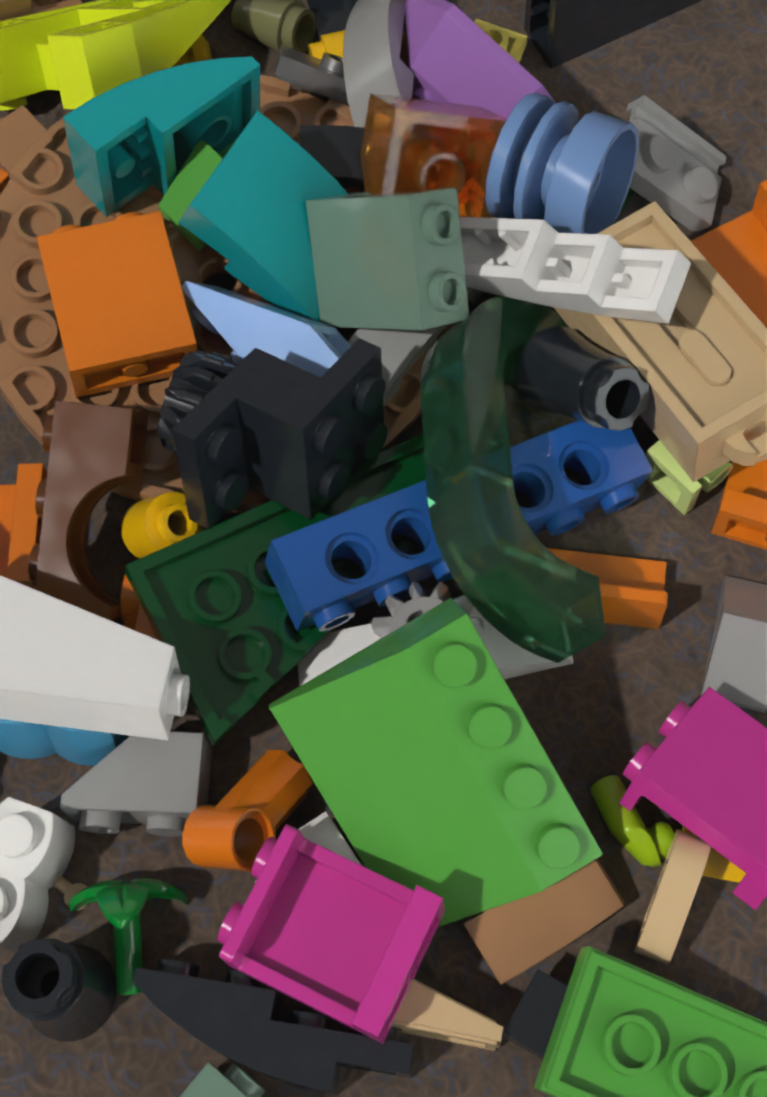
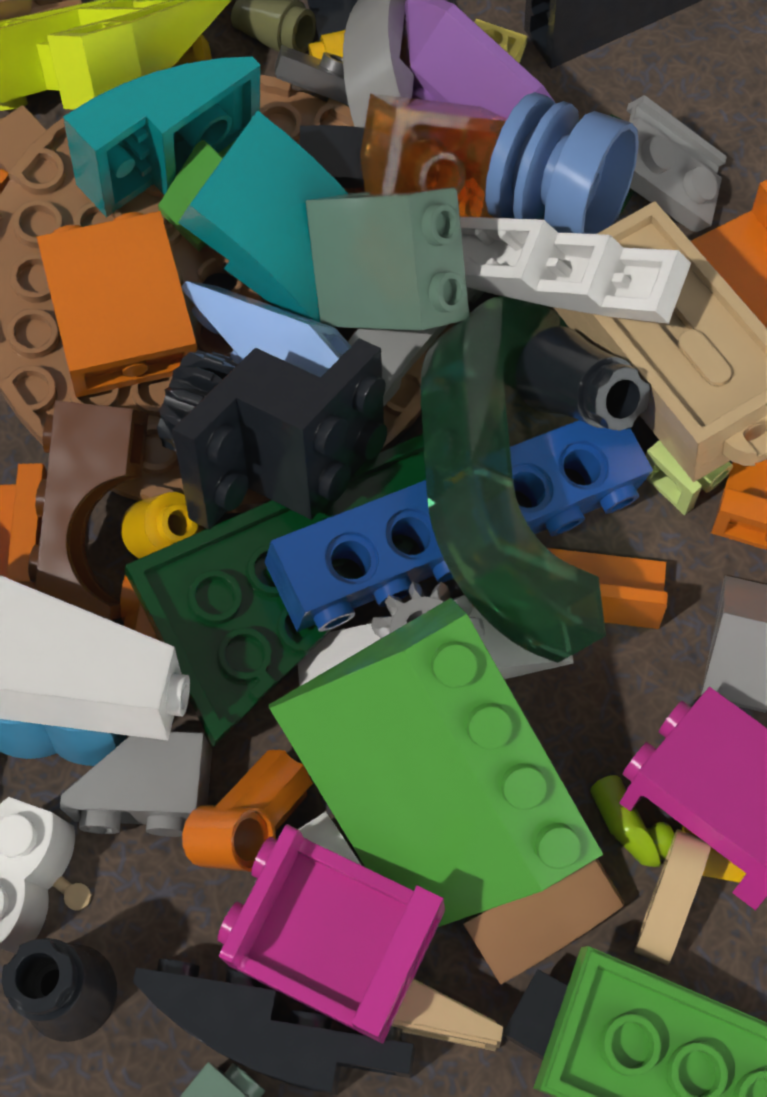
(121, 906): green plant -> none

